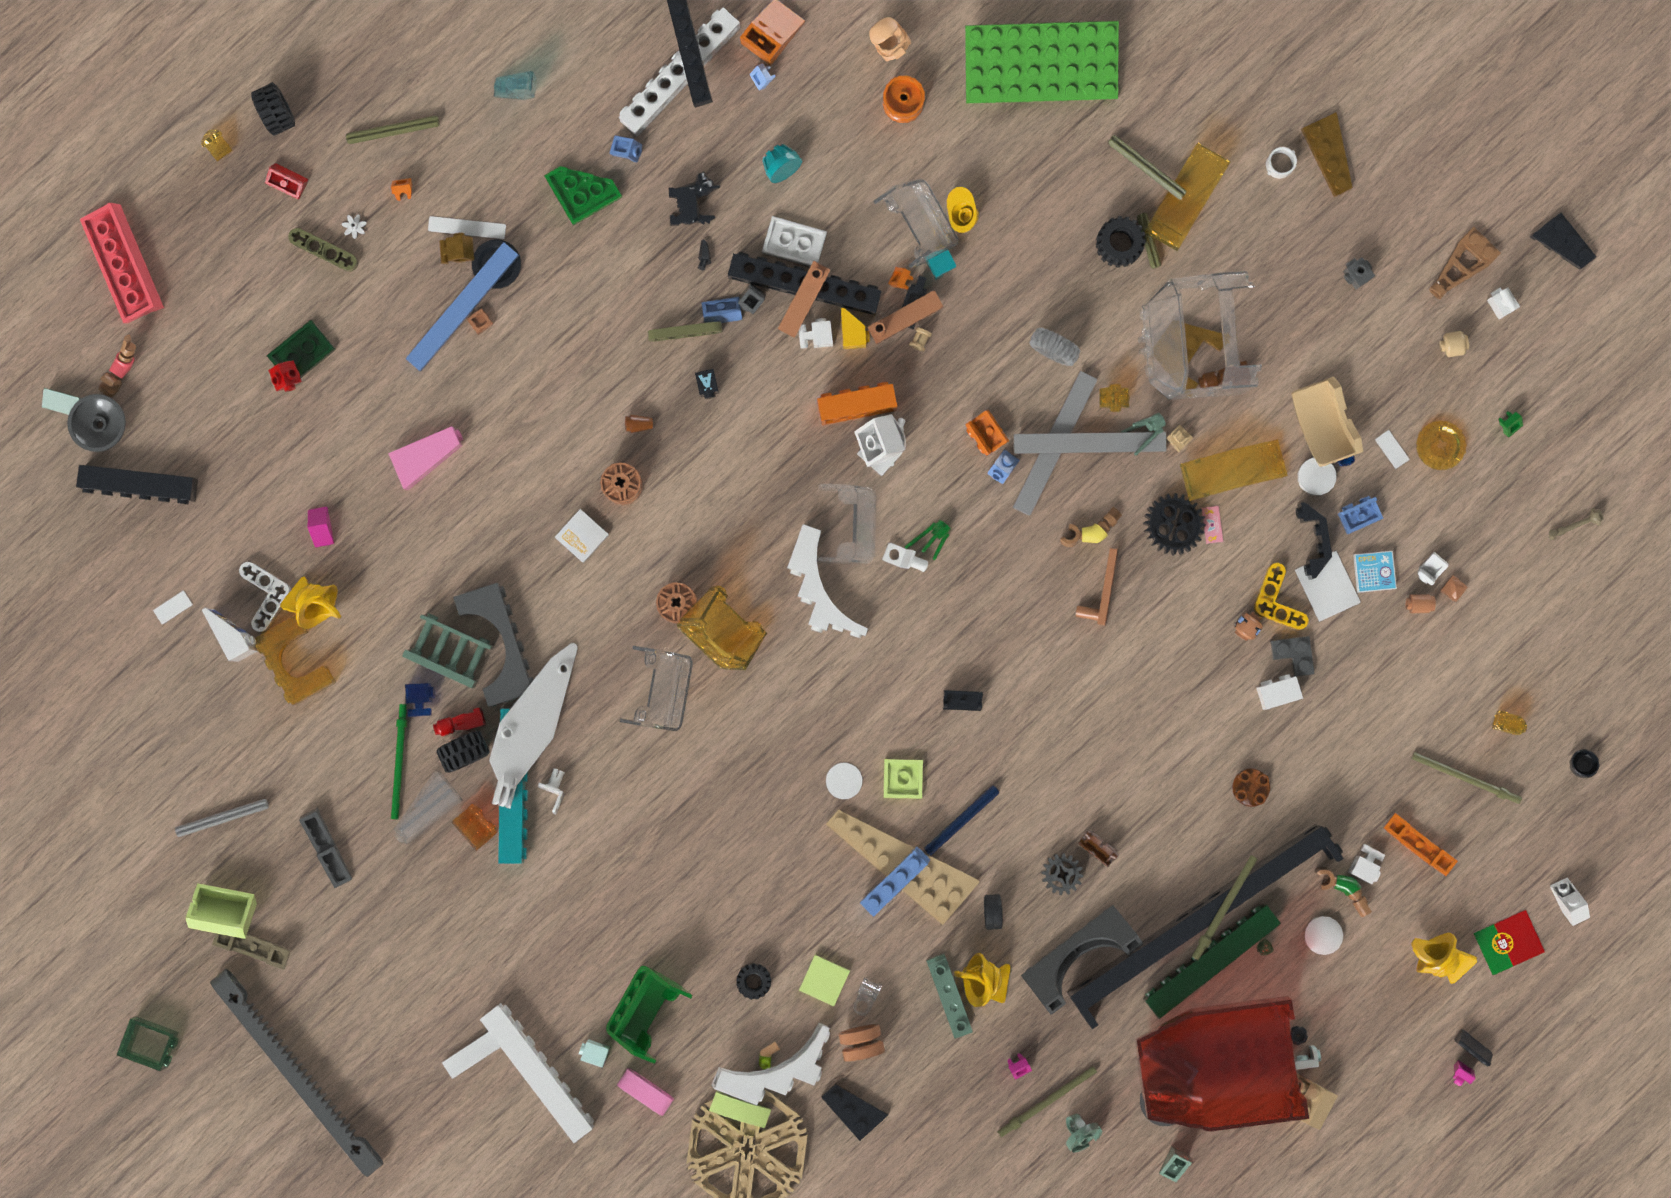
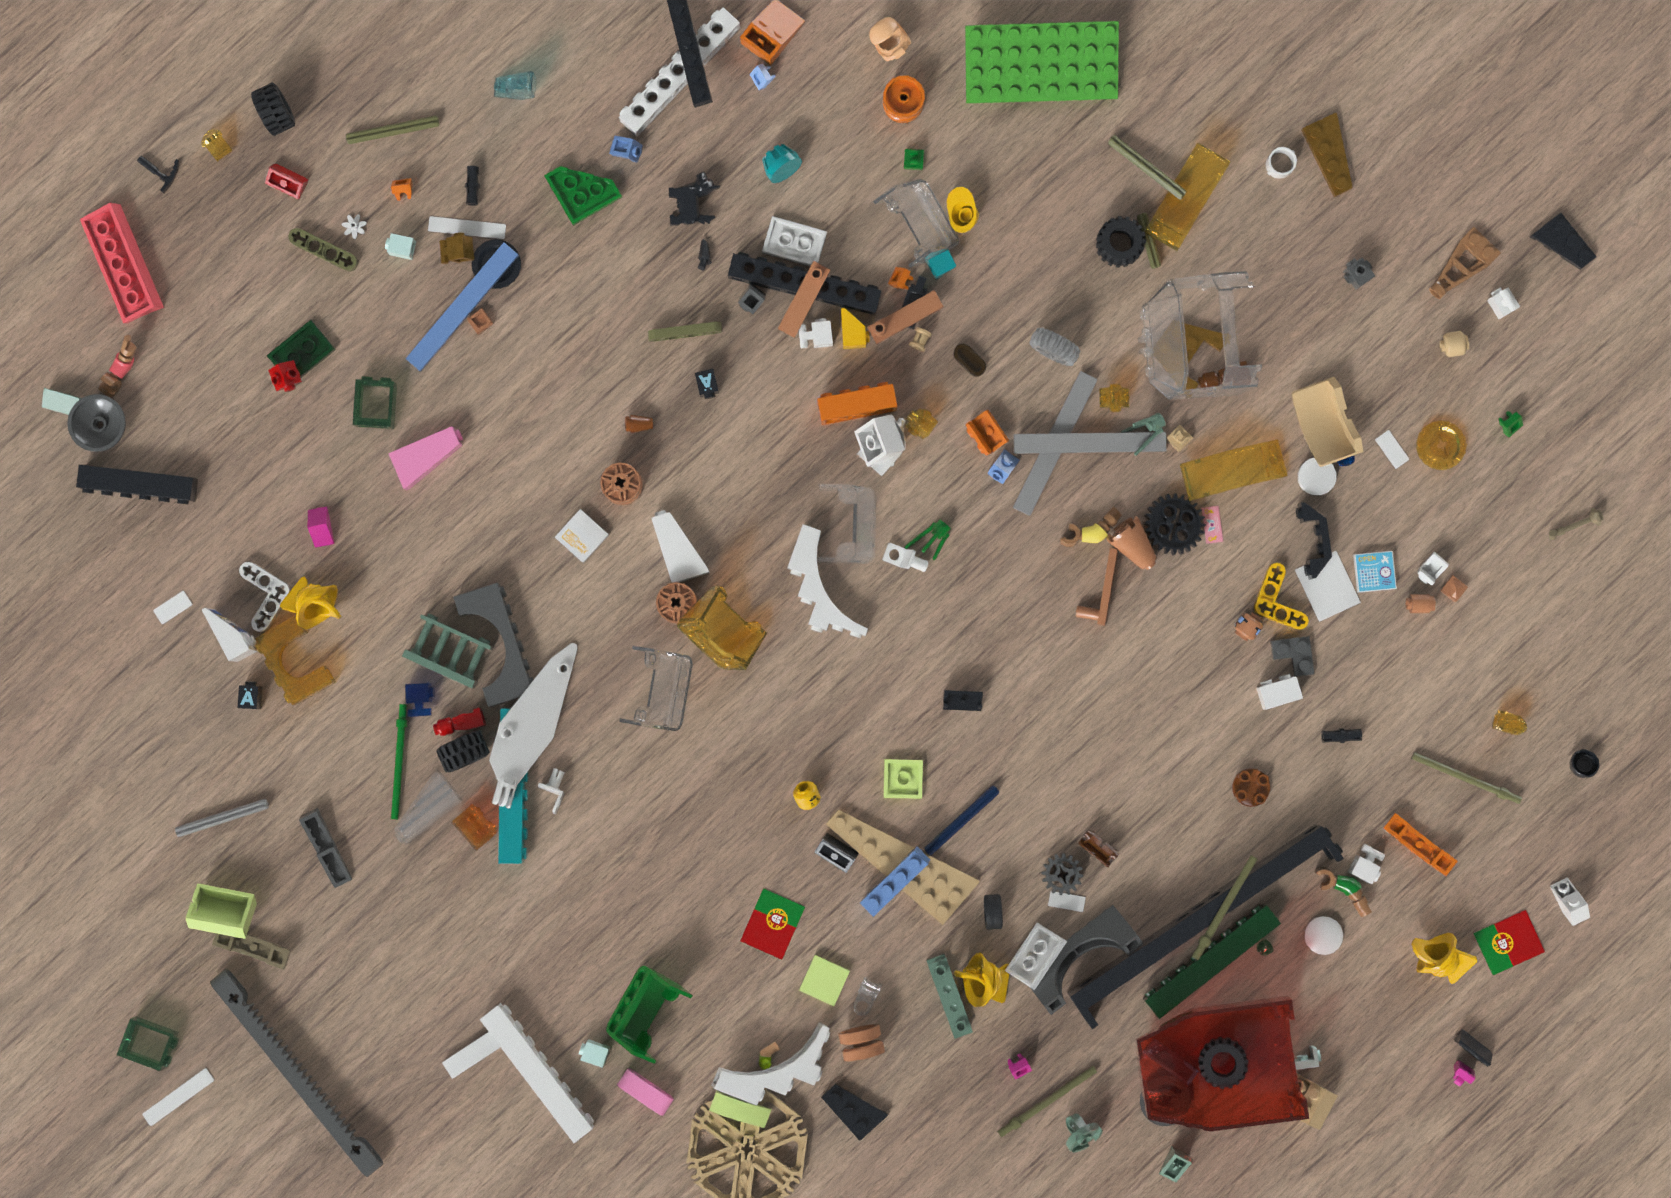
(163, 177): none -> black piece
(178, 1097): none -> white sticker
(250, 696): none -> black brick
(384, 382): none -> clear green window
(400, 246): none -> light aqua brick
(472, 186): none -> black pin
(679, 554): none -> white slope
(722, 310): medium blue slope -> none
(762, 989): black tyre -> none
(772, 924): none -> sticker
(806, 795): none -> yellow head
(836, 852): none -> black slope
(844, 781): white sticker -> none
(913, 159): none -> green tile
(920, 423): none -> clear yellow brick
(969, 360): none -> dark brown tile
(1035, 956): none -> white tile
(1066, 901): none -> white sticker
(1133, 543): none -> nougat cone
(1227, 1079): none -> black tyre
(1303, 1035): black plate -> none
(1341, 735): none -> black pin
(1361, 515): medium blue bracket -> none

